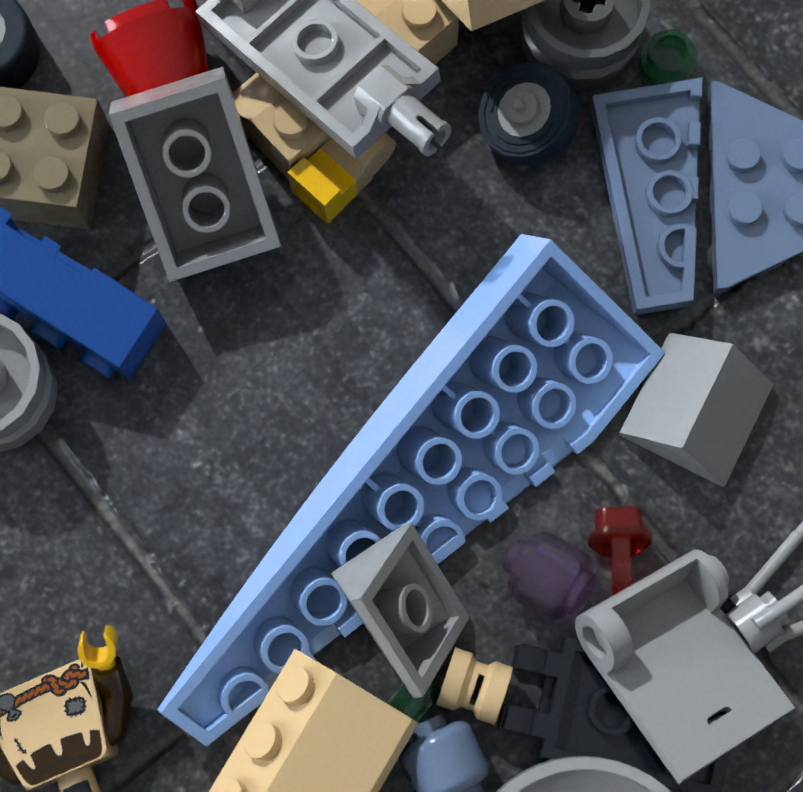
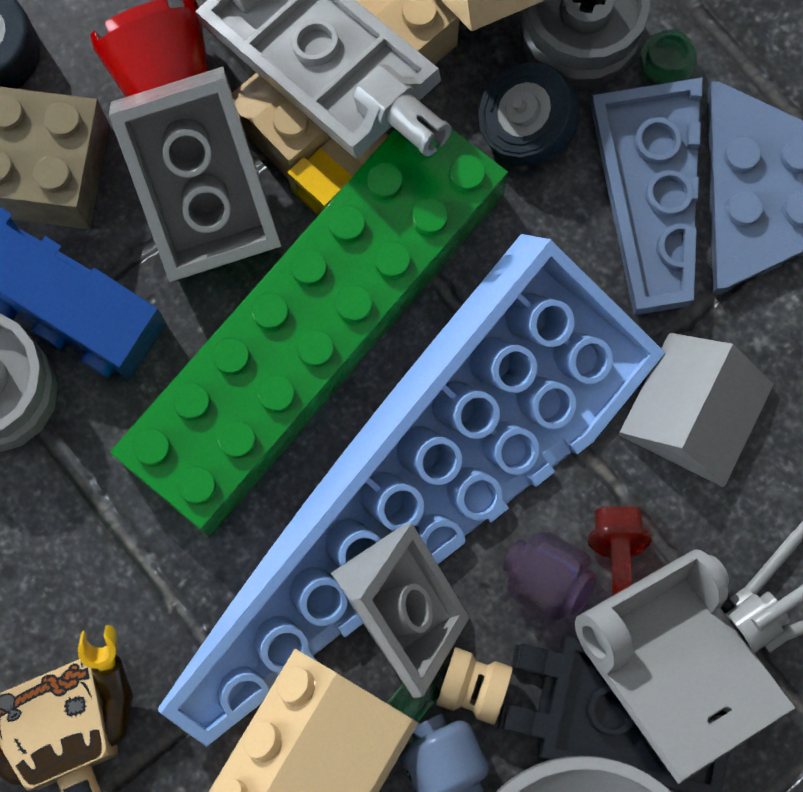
(308, 325): none -> green brick

